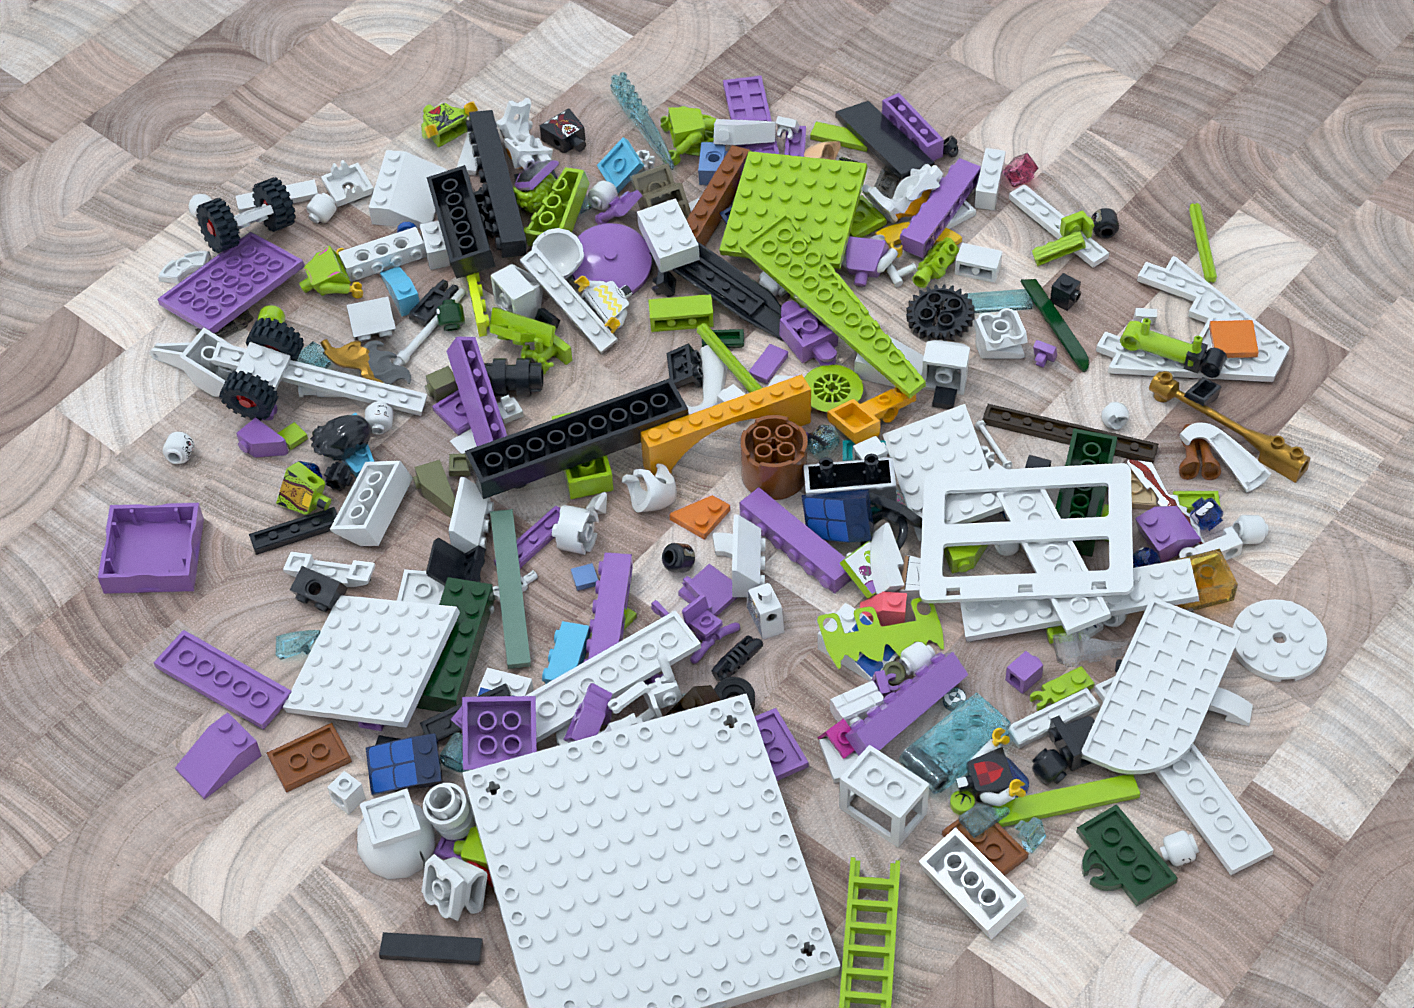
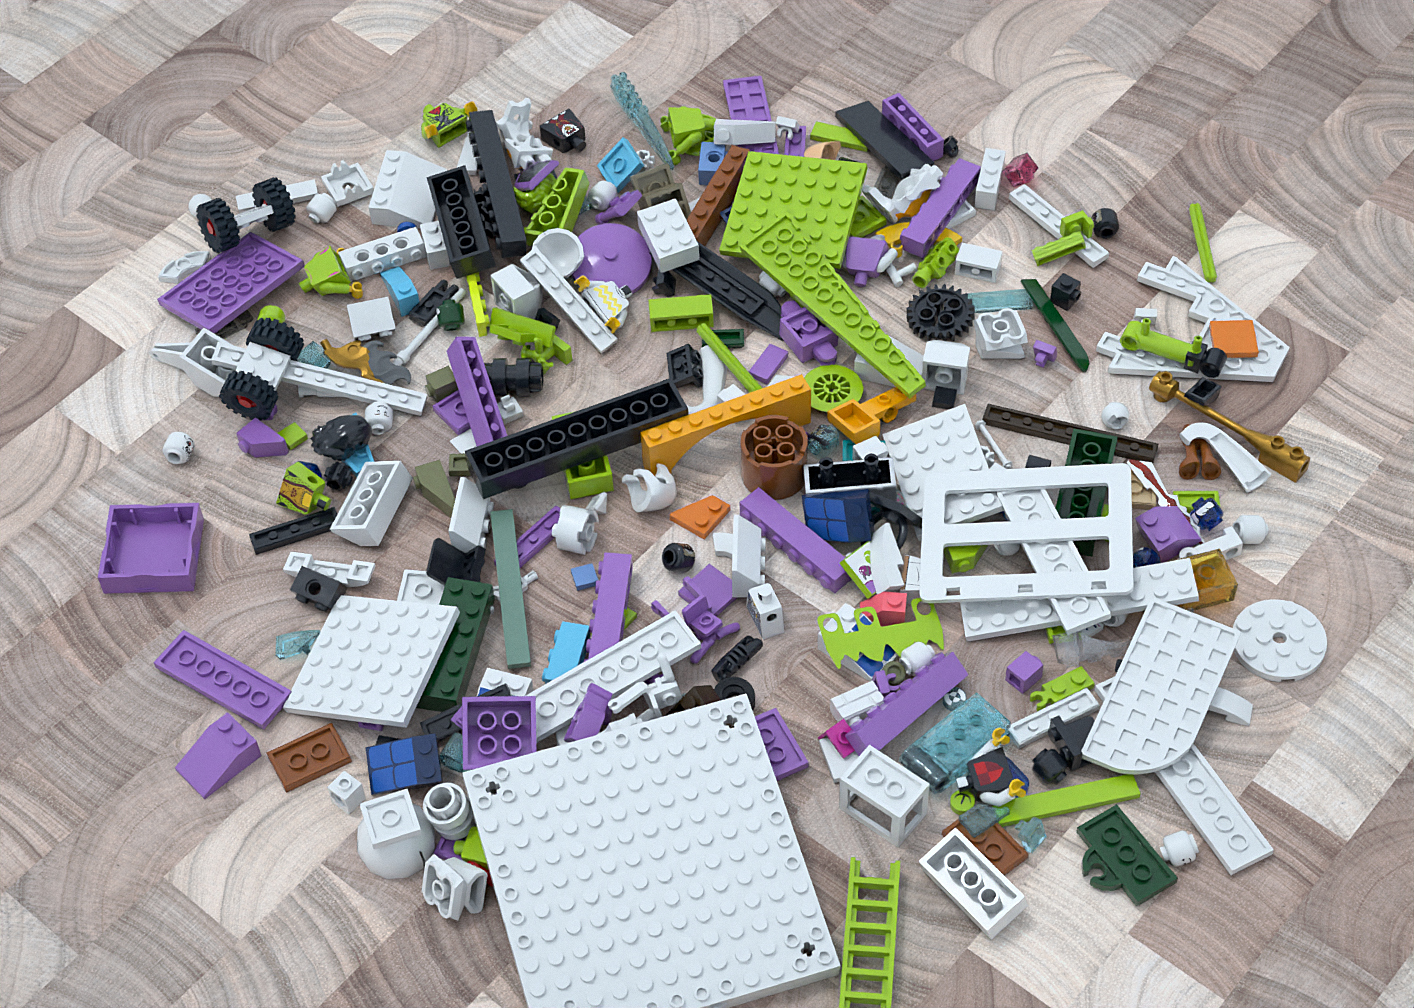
(431, 948): black tile -> none

